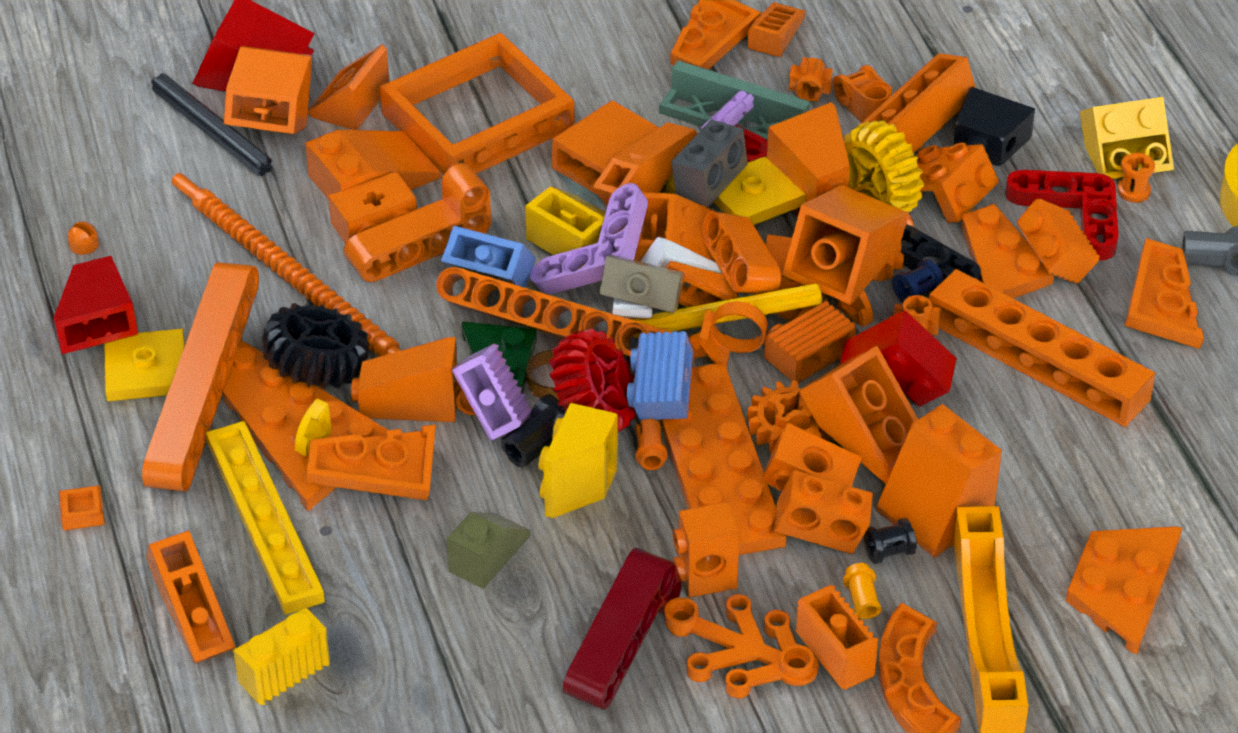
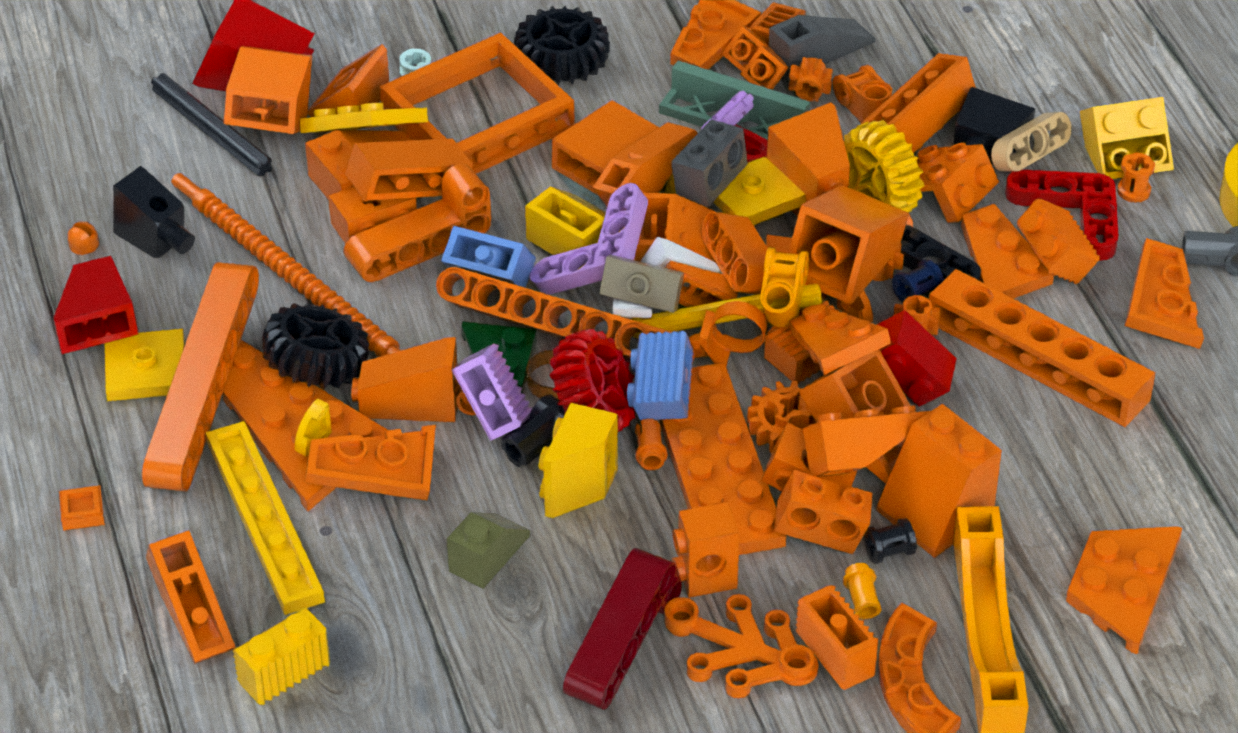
(149, 215): none -> black torso
(352, 118): none -> yellow wing
(402, 167): none -> orange brick
(411, 57): none -> light aqua bush
(564, 43): none -> black gear
(755, 59): none -> orange slope
(783, 278): none -> light orange piece
(817, 38): none -> dark grey slope
(836, 337): none -> orange wing
(851, 444): none -> orange slope
(1060, 129): none -> tan beam

